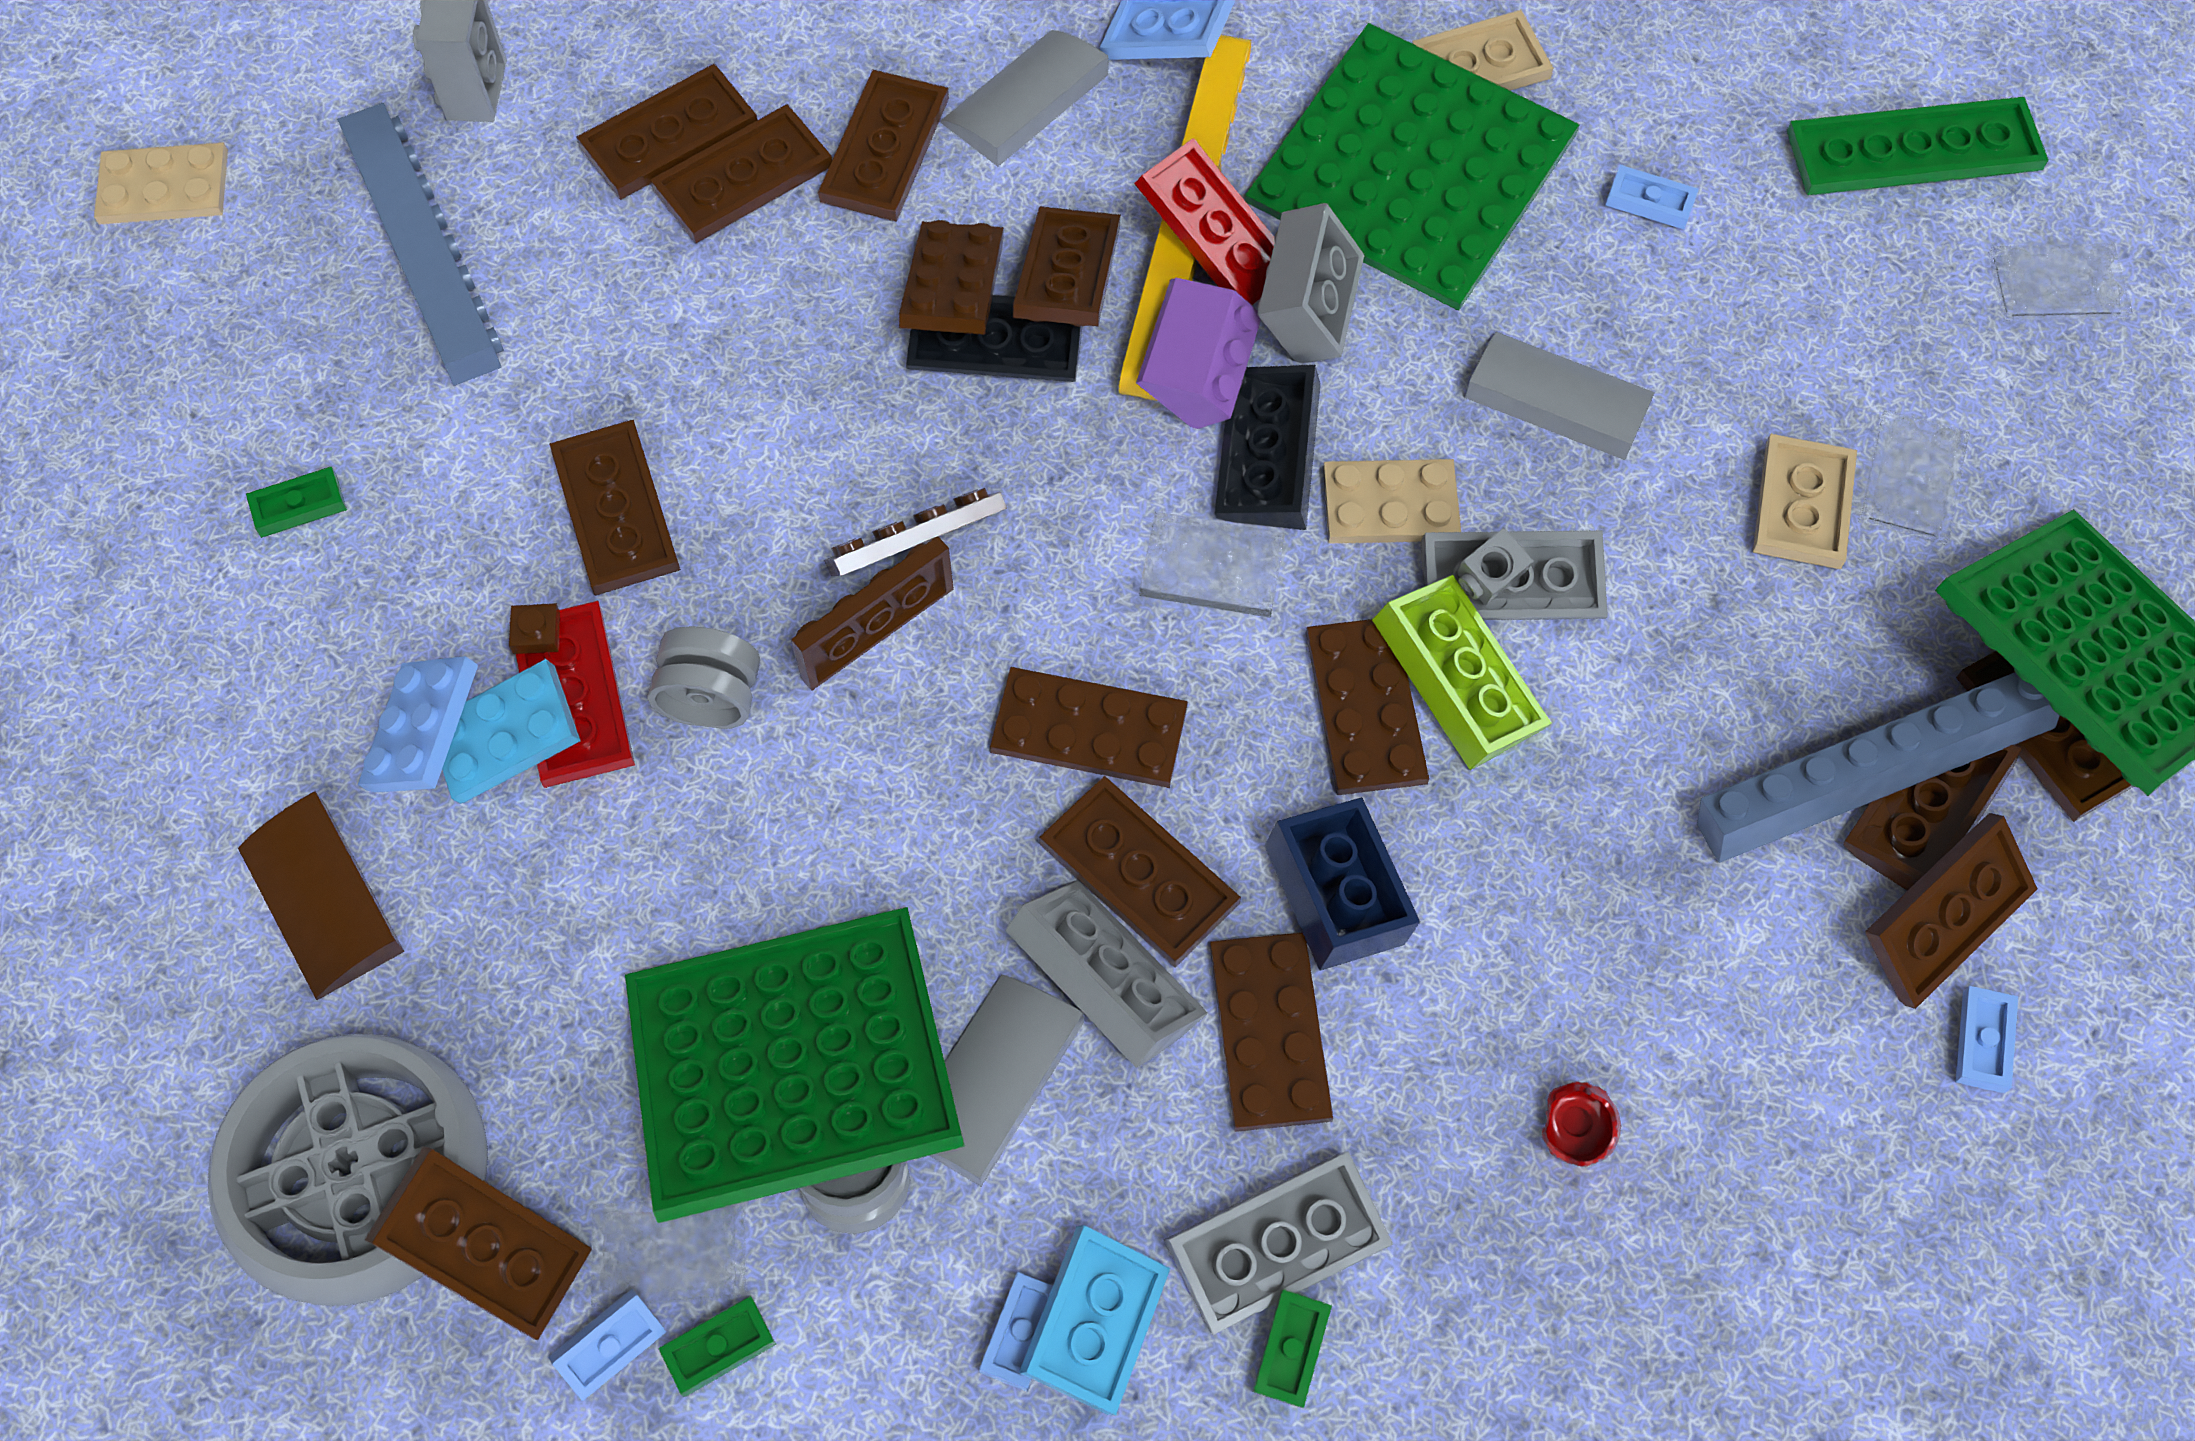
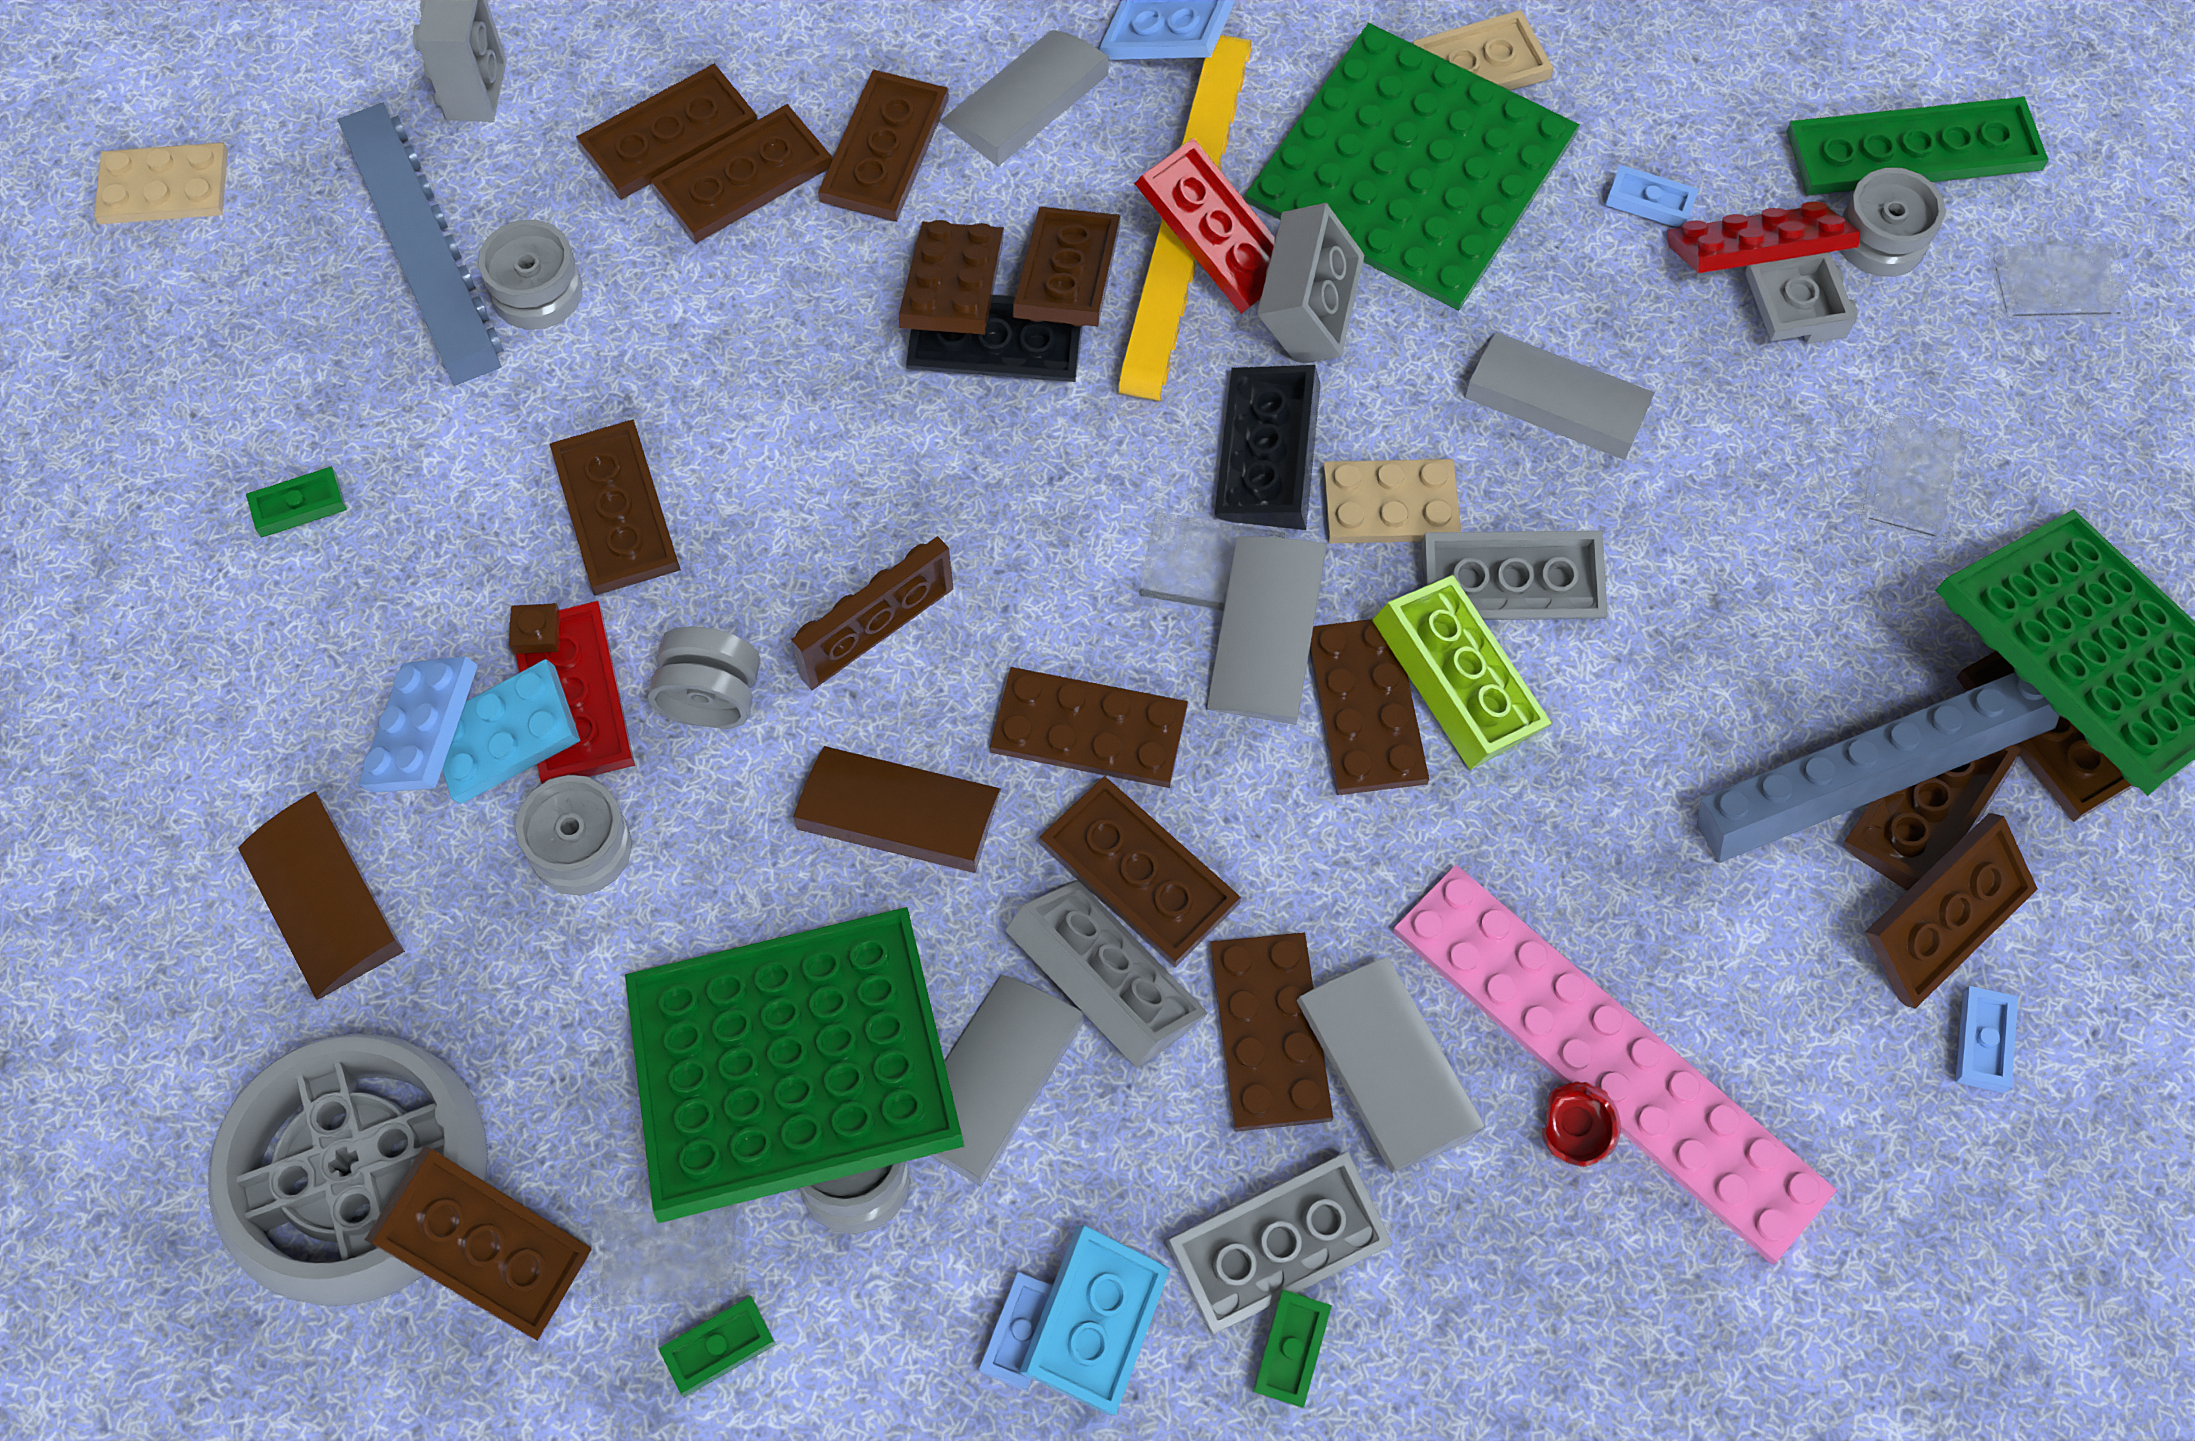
(530, 274): none -> light grey wheel
(574, 835): none -> light grey wheel
(607, 1344): light blue plate -> none
(897, 809): none -> reddish brown slope
(929, 524): plate -> none
(1199, 351): medium lavender slope -> none
(1267, 628): none -> light grey slope
(1341, 883): dark blue brick -> none
(1390, 1065): none -> light grey slope
(1504, 552): light grey brick -> none
(1591, 1038): none -> bright pink plate
(1762, 237): none -> red plate
(1802, 298): none -> light grey plate
(1805, 501): tan plate -> none
(1896, 221): none -> light grey wheel

